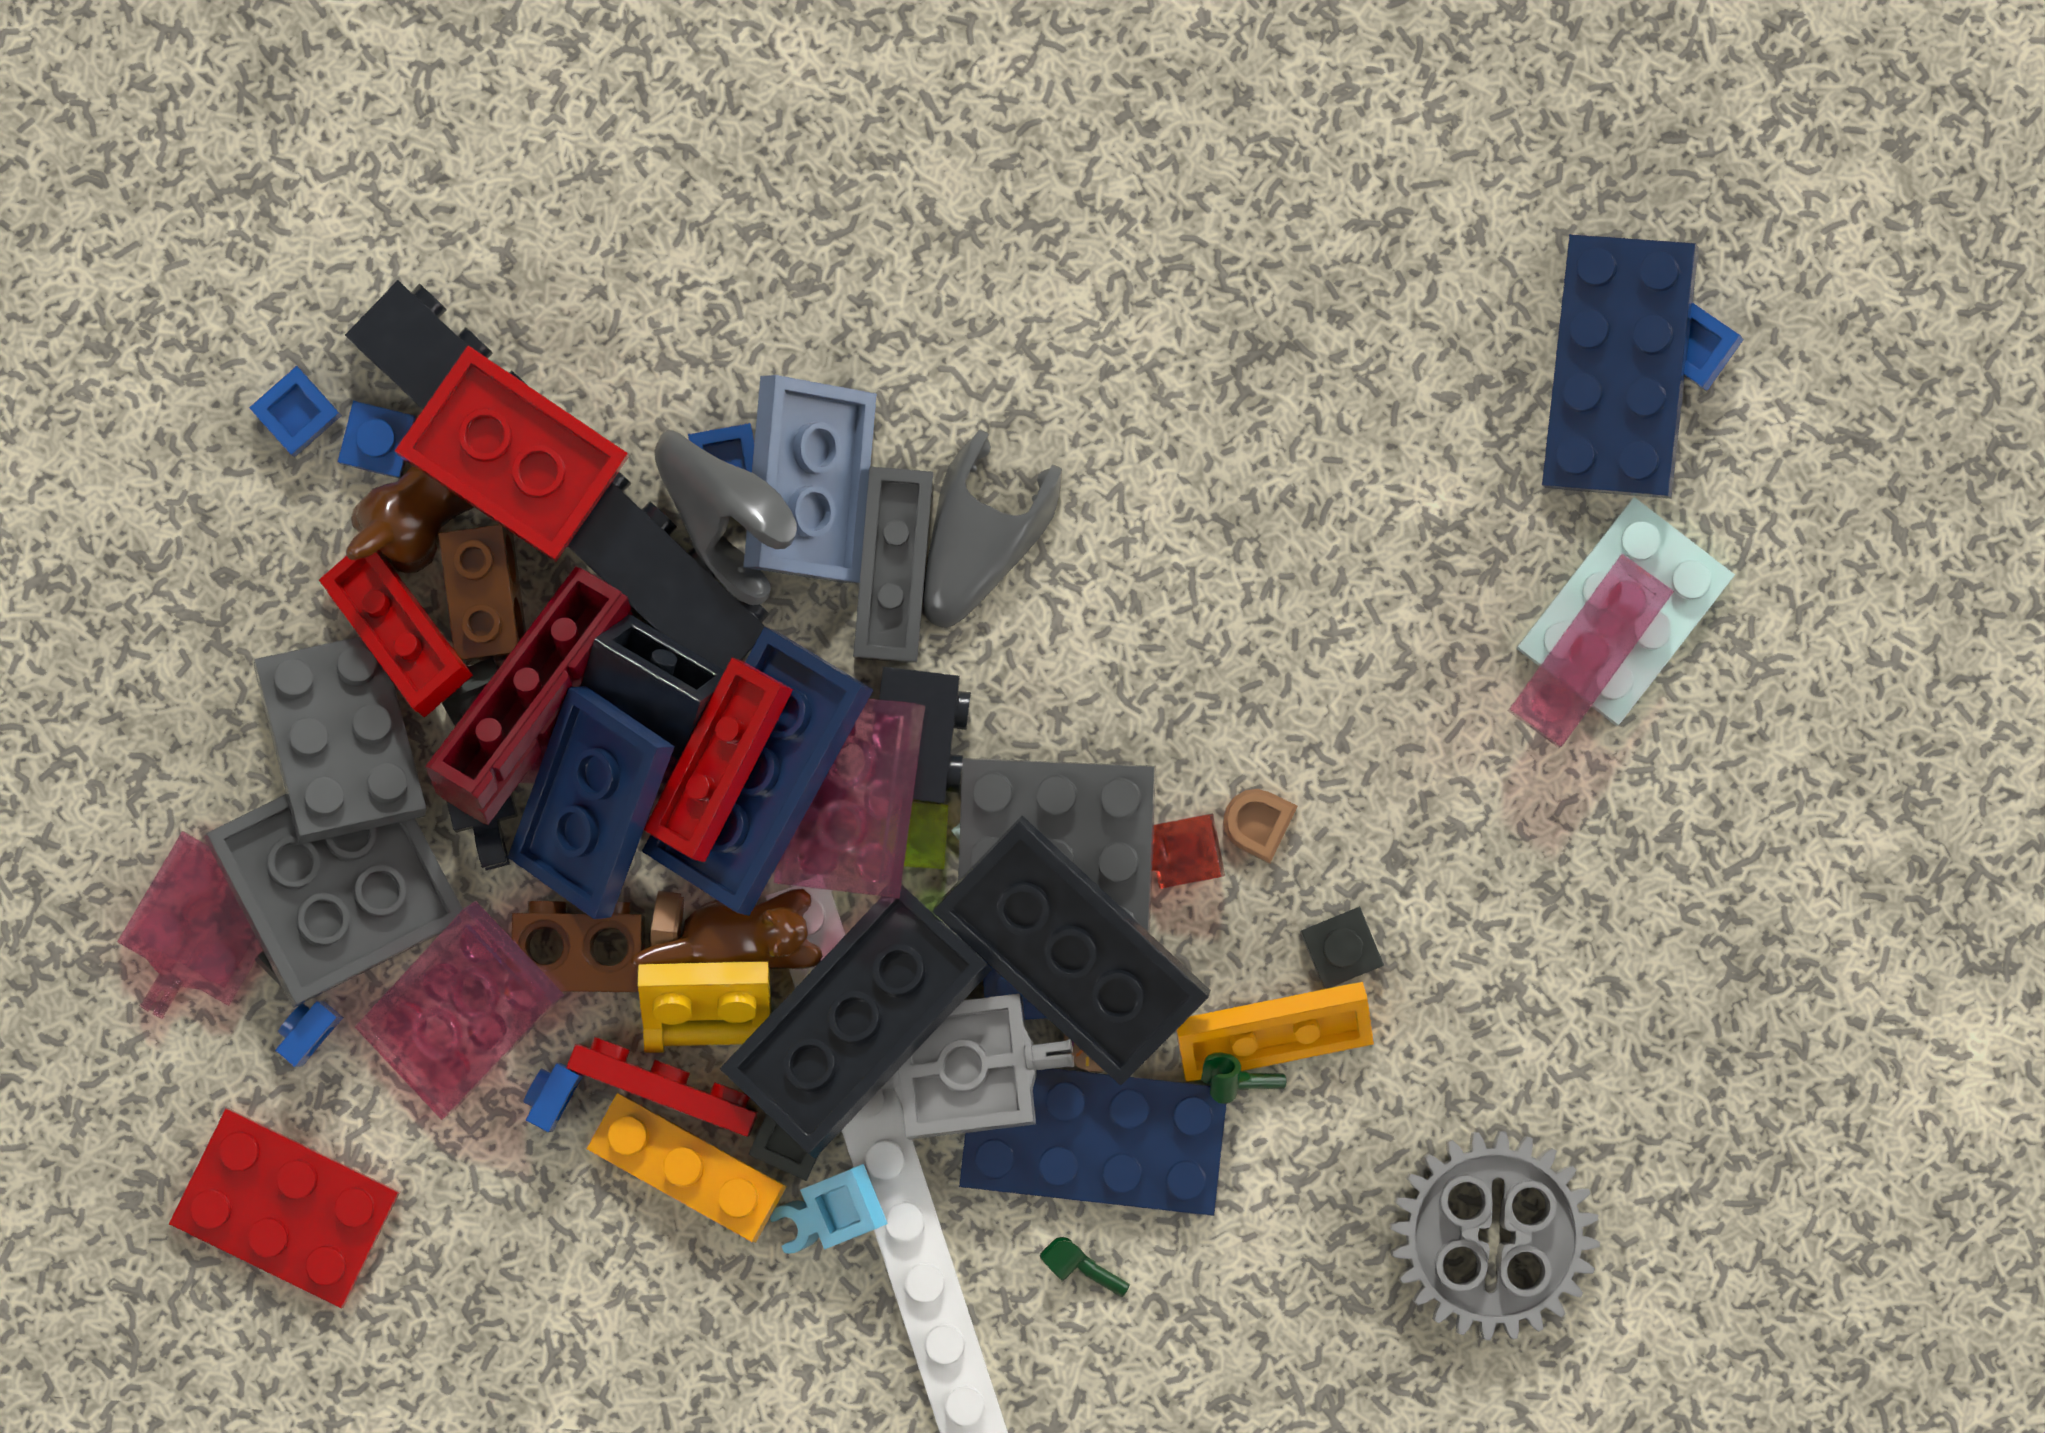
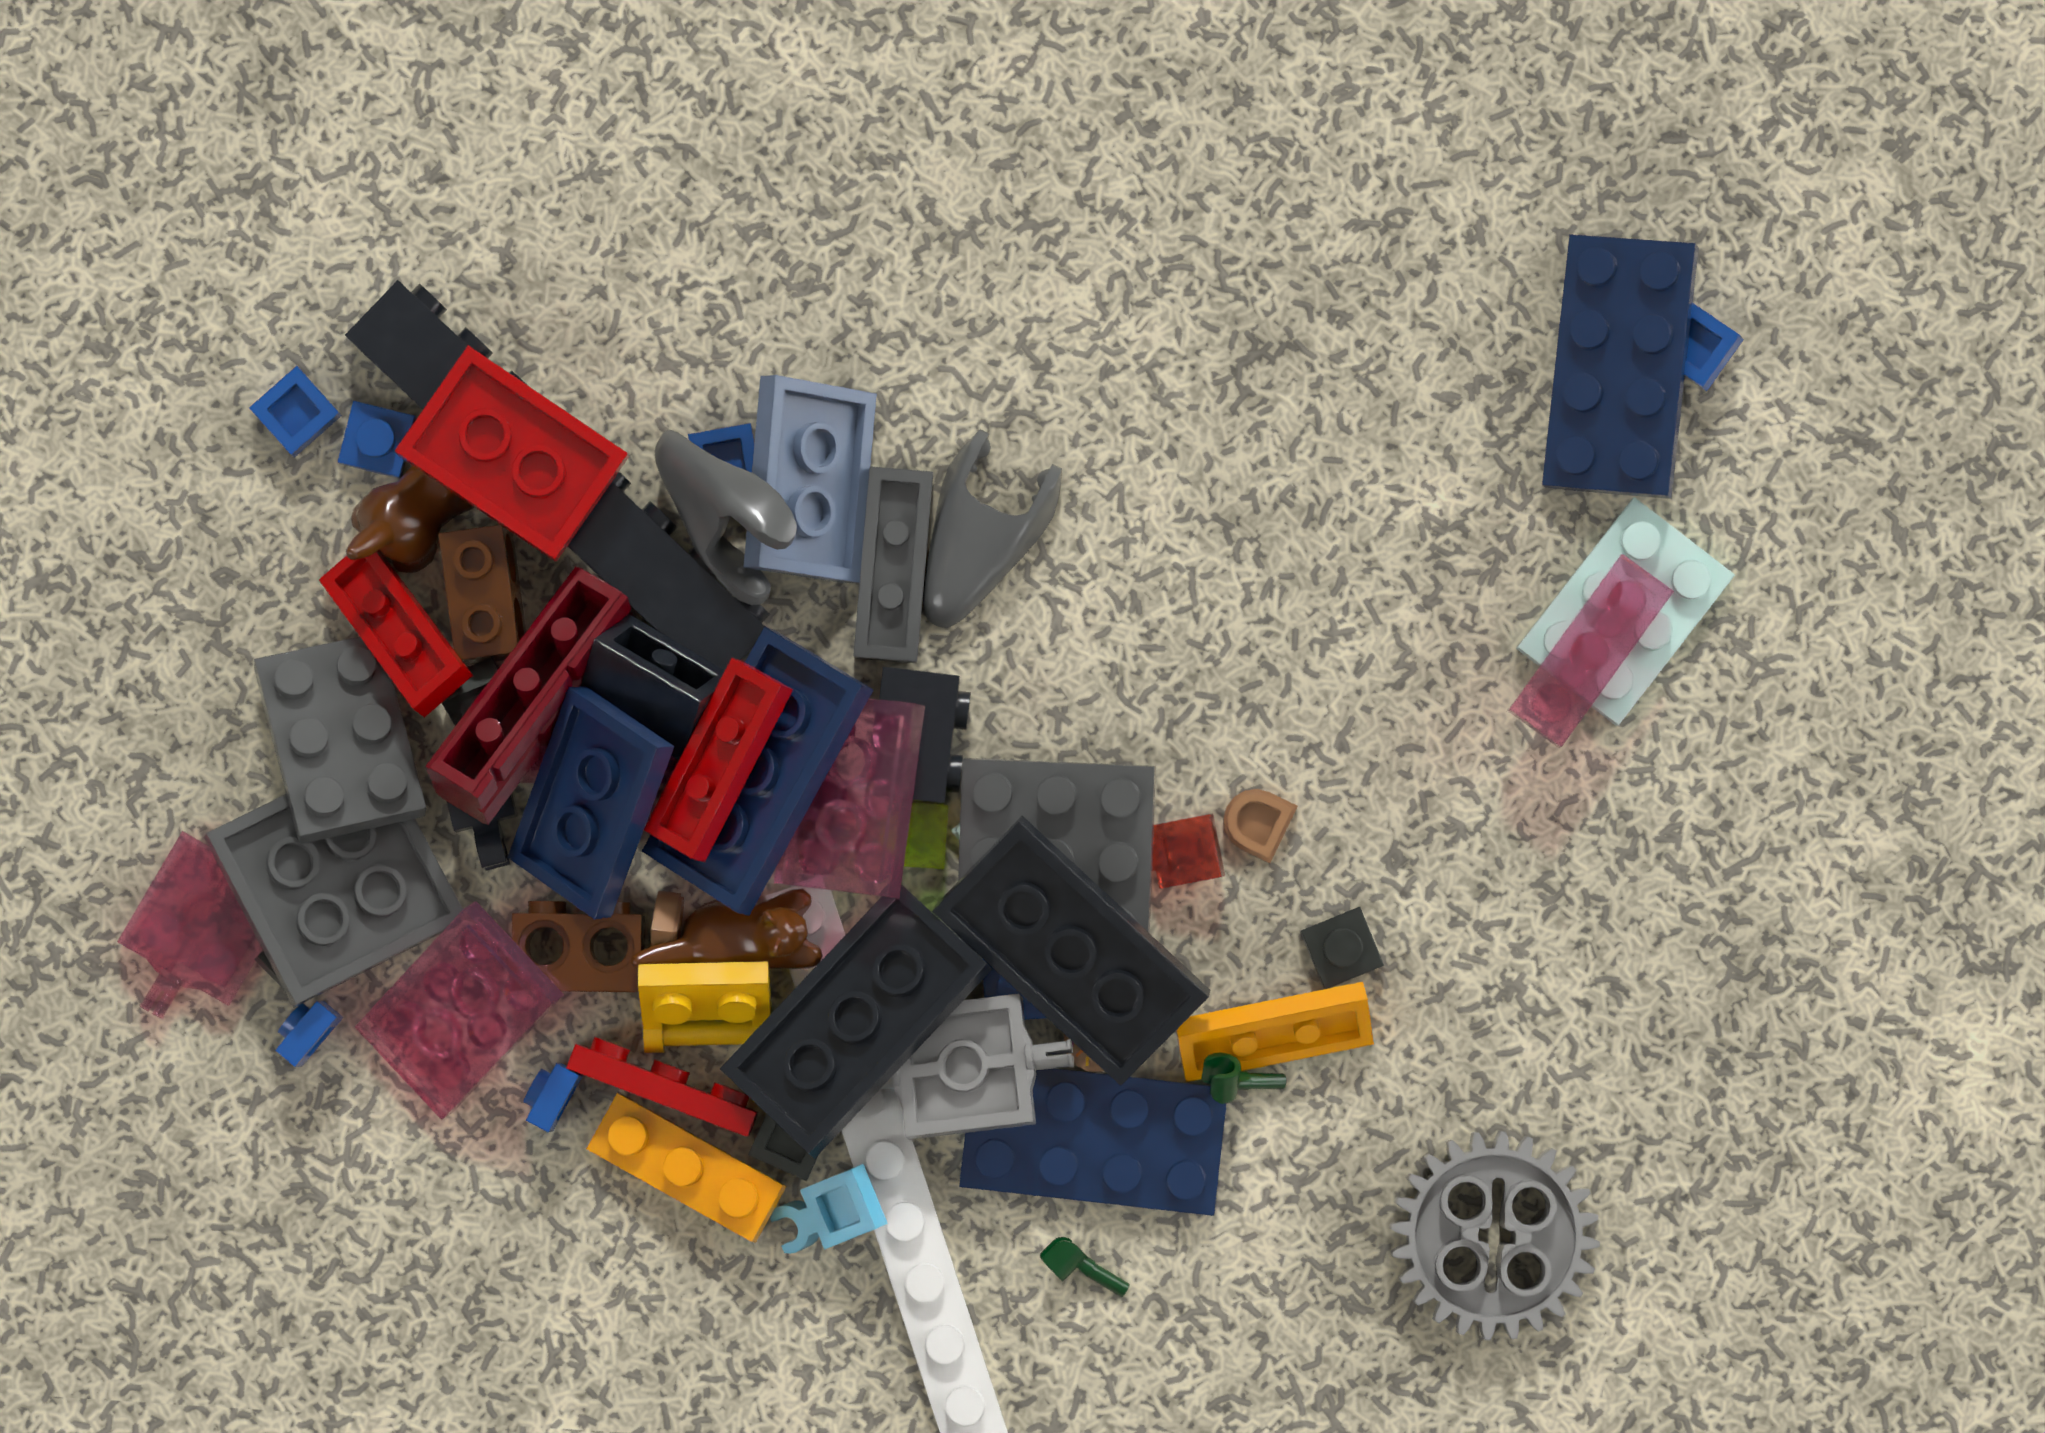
(284, 1208): red plate -> none

